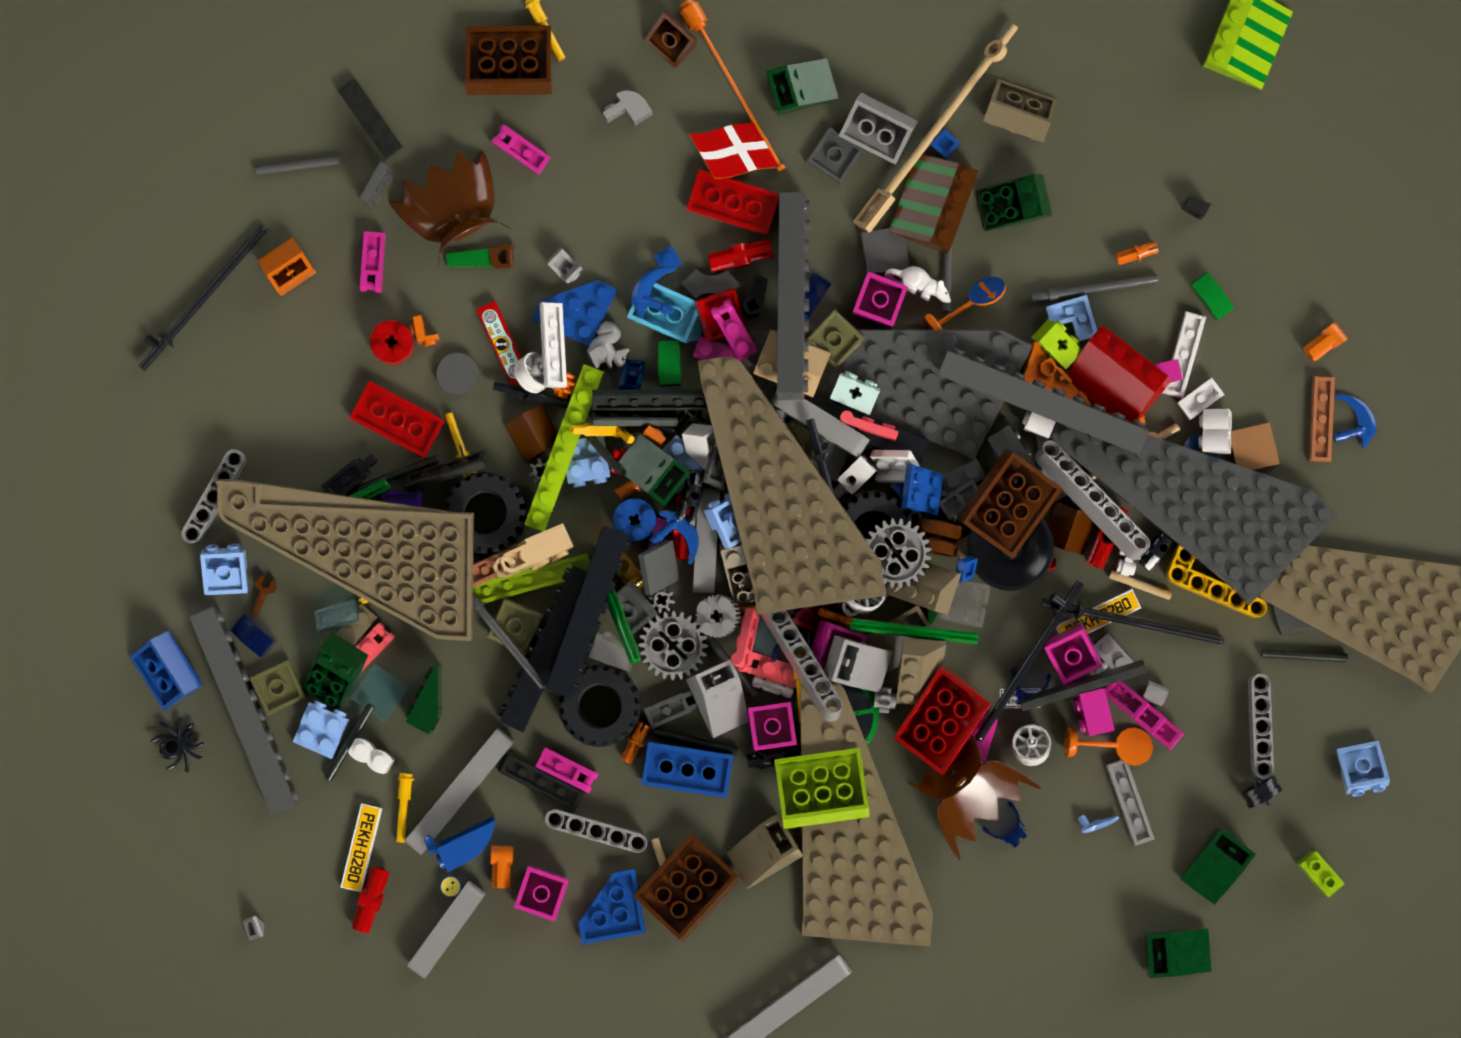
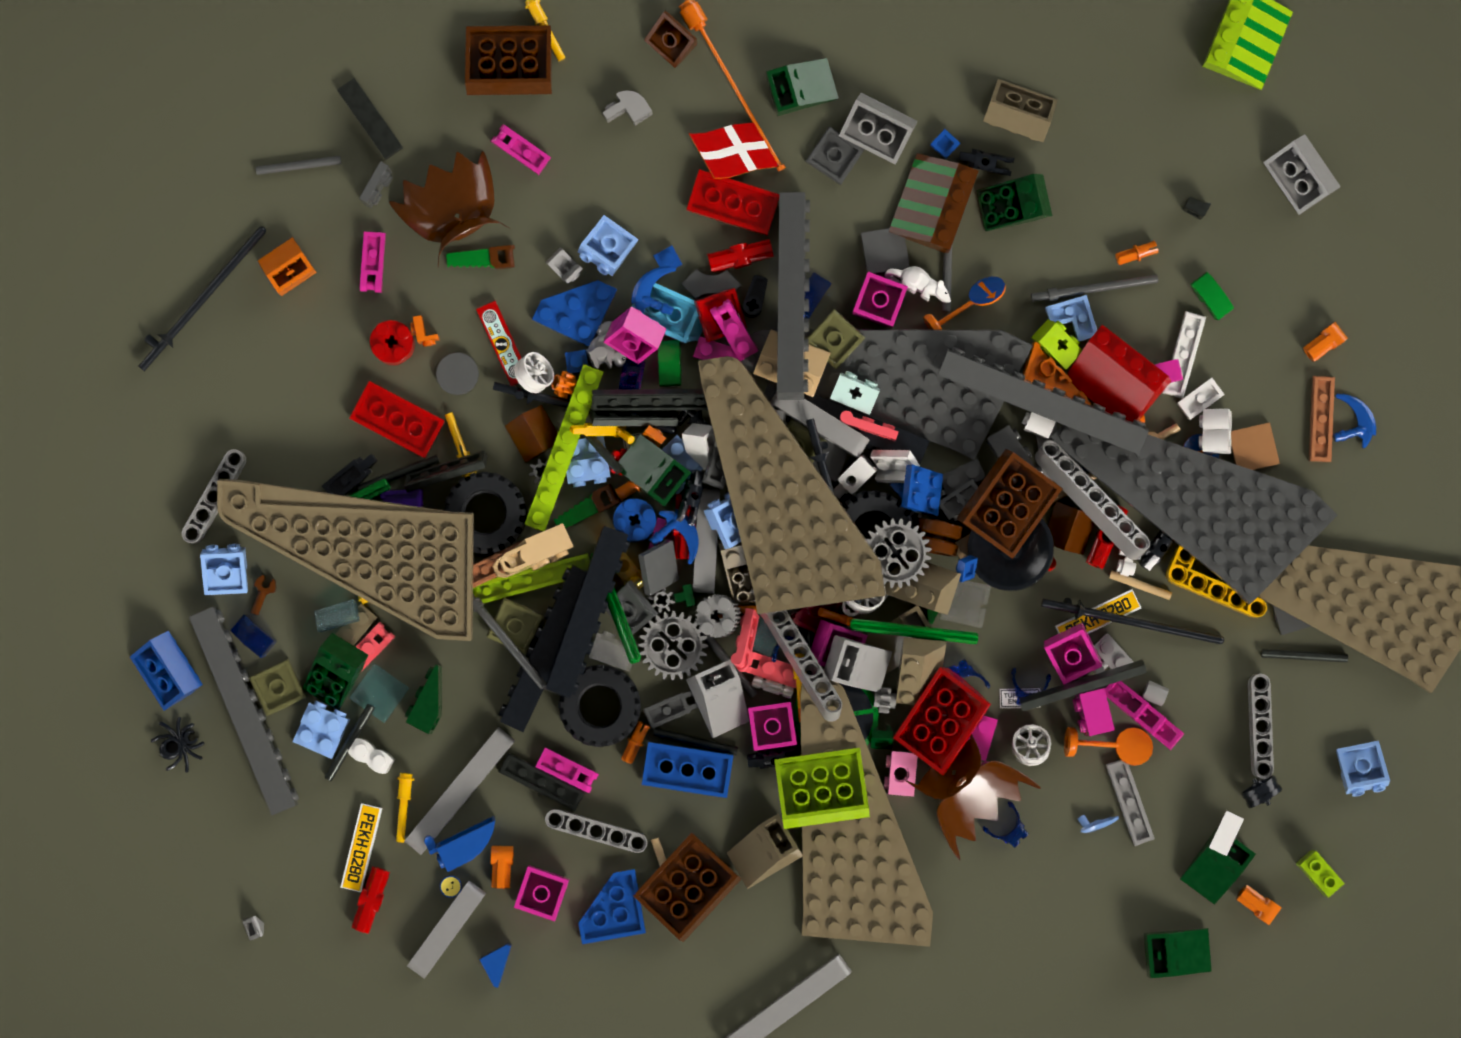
(495, 963): none -> blue slope
(553, 345): white tile -> none
(575, 361): none -> blue plate
(589, 507): none -> green piece
(607, 246): none -> light blue plate
(634, 335): none -> dark pink brick
(686, 596): none -> dark green tile
(881, 739): none -> dark green tile
(882, 200): tan bar -> none
(909, 763): none -> bright pink brick
(965, 670): none -> clear blue helmet
(976, 156): none -> black hinge
(1058, 615): black piece -> none
(1226, 833): none -> white sticker
(1261, 906): none -> orange piece
(1301, 174): none -> light grey slope

